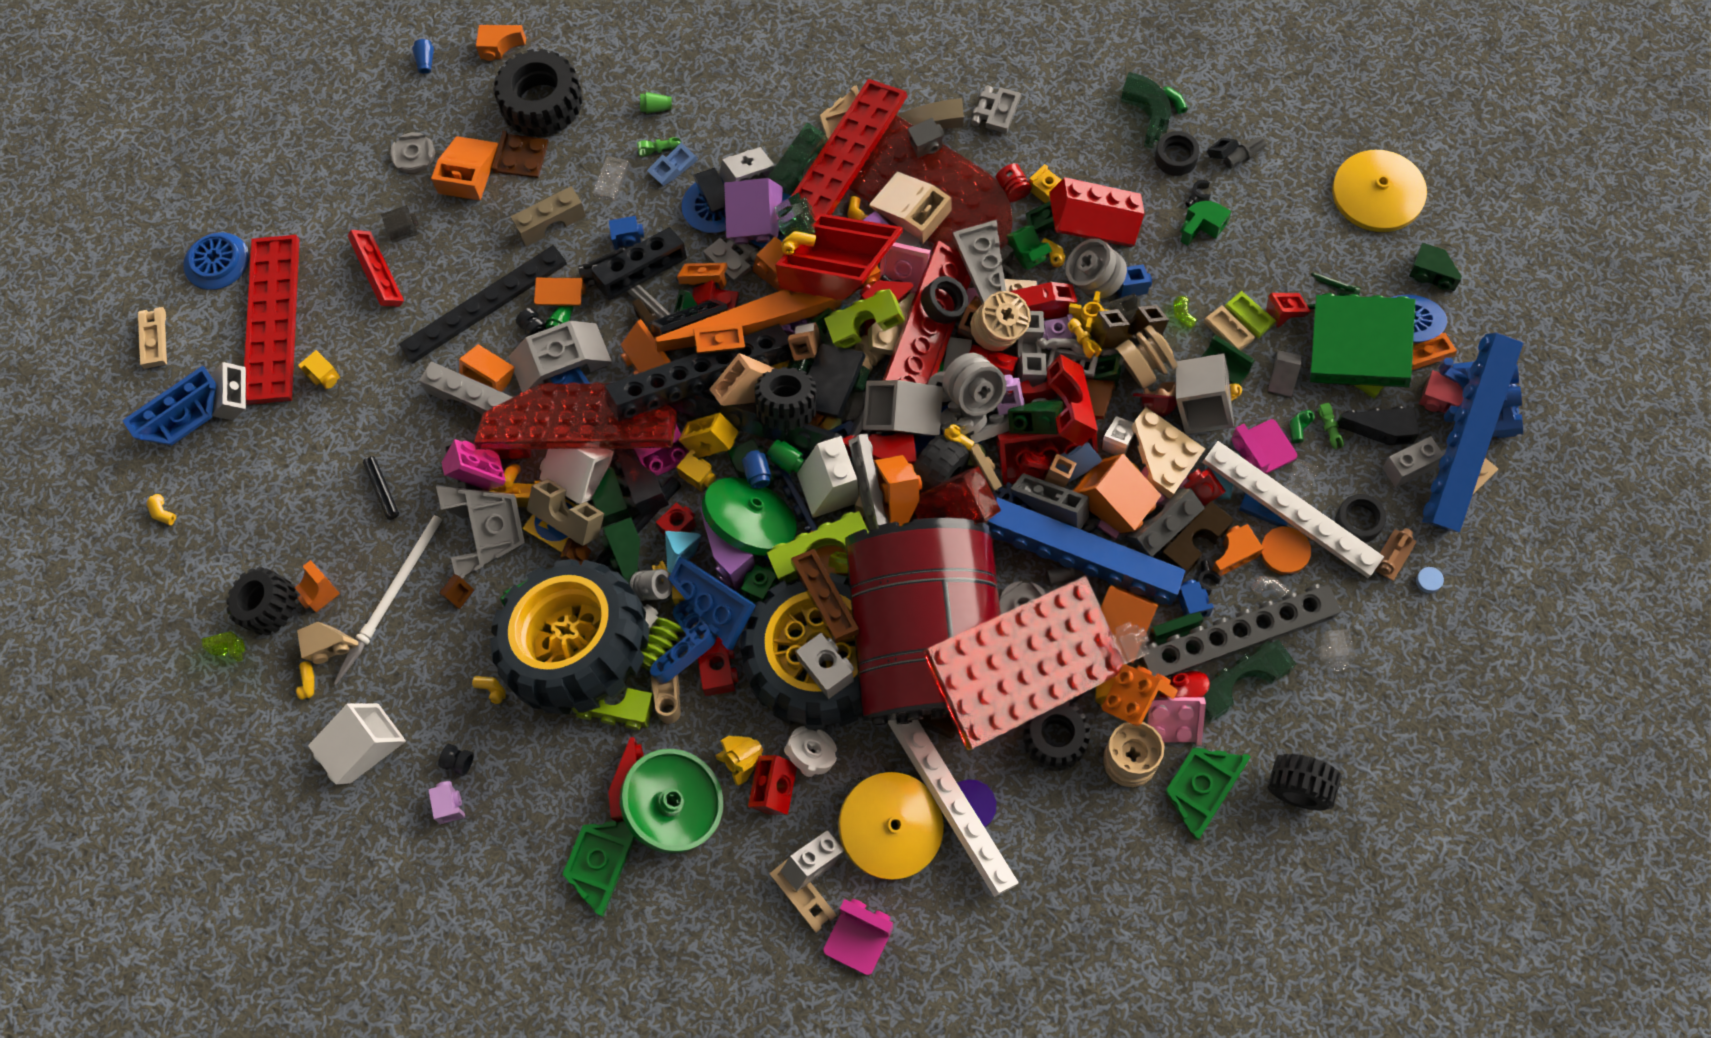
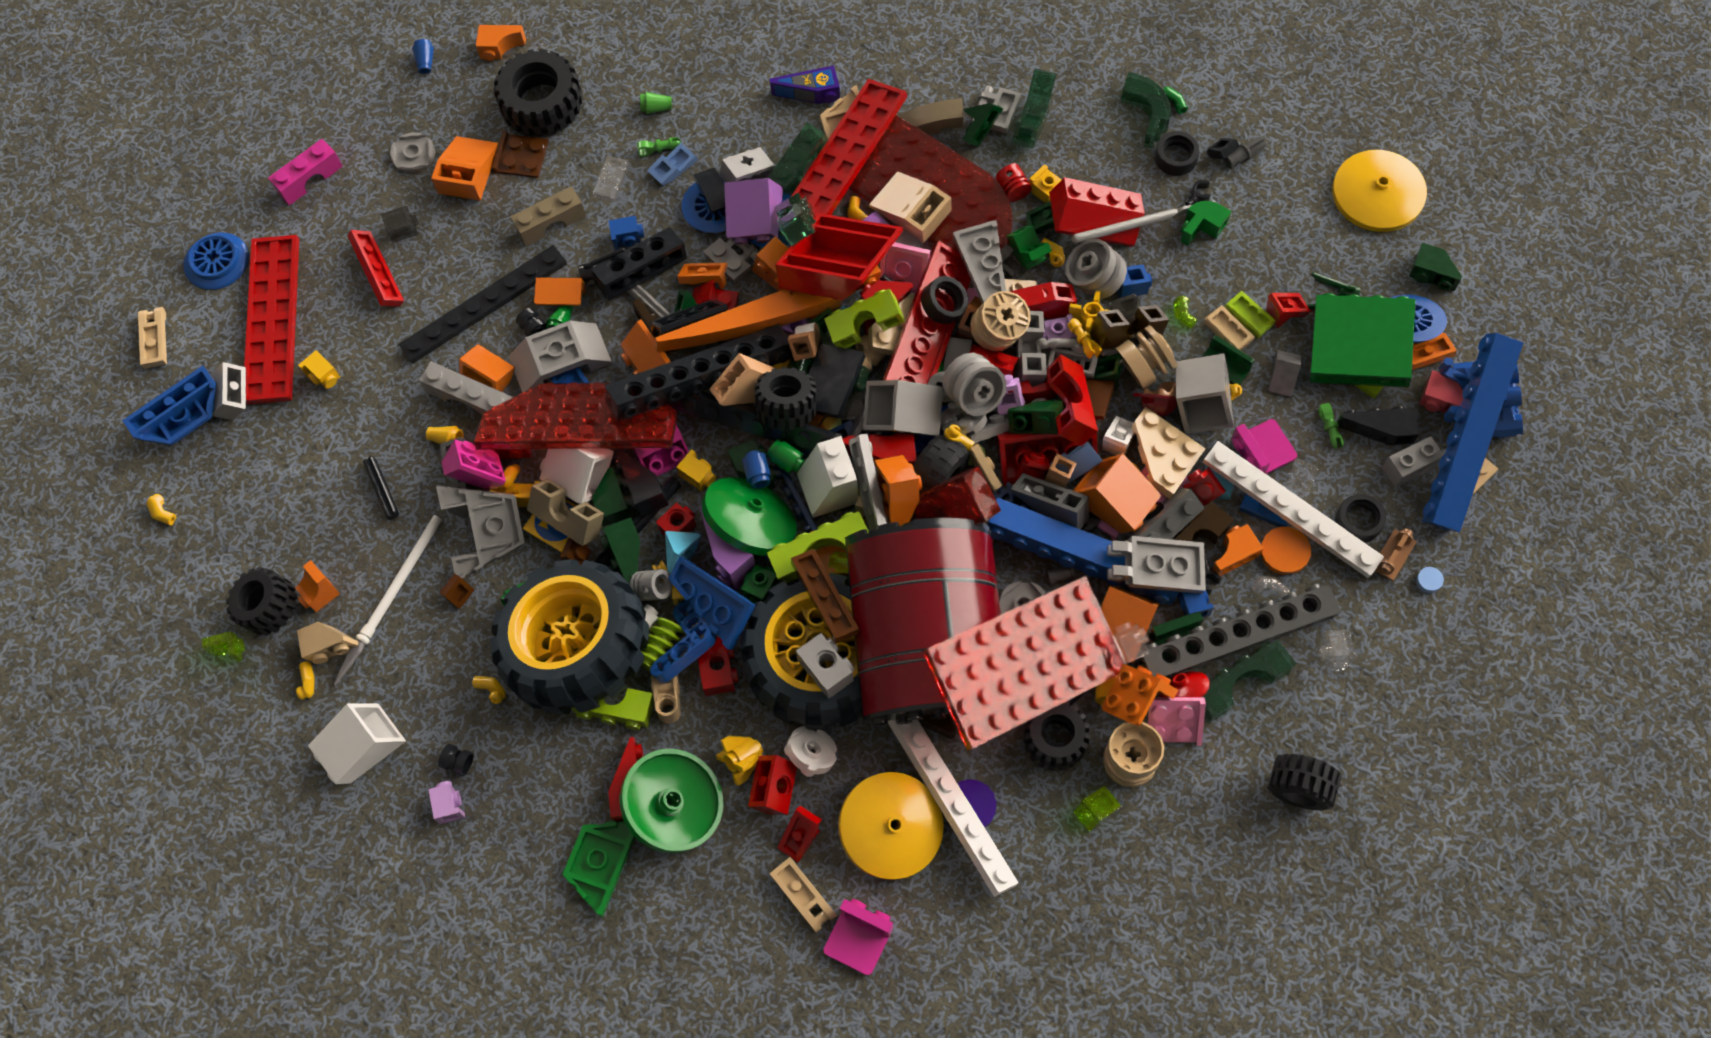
(291, 178): none -> dark pink arch
(443, 434): none -> yellow cone
(709, 435): yellow brick -> none
(719, 338): orange plate -> none
(796, 239): yellow arm -> none
(799, 833): none -> red slope
(810, 86): none -> slope
(812, 860): light grey brick -> none
(925, 137): dark grey brick -> none
(985, 117): none -> dark green slope
(1036, 109): none -> clear green arch
(1096, 808): none -> clear neon green bracket
(1129, 224): none -> light grey piece
(1159, 564): none -> light grey tile
(1203, 785): green wing -> none
(1299, 423): green arm -> none

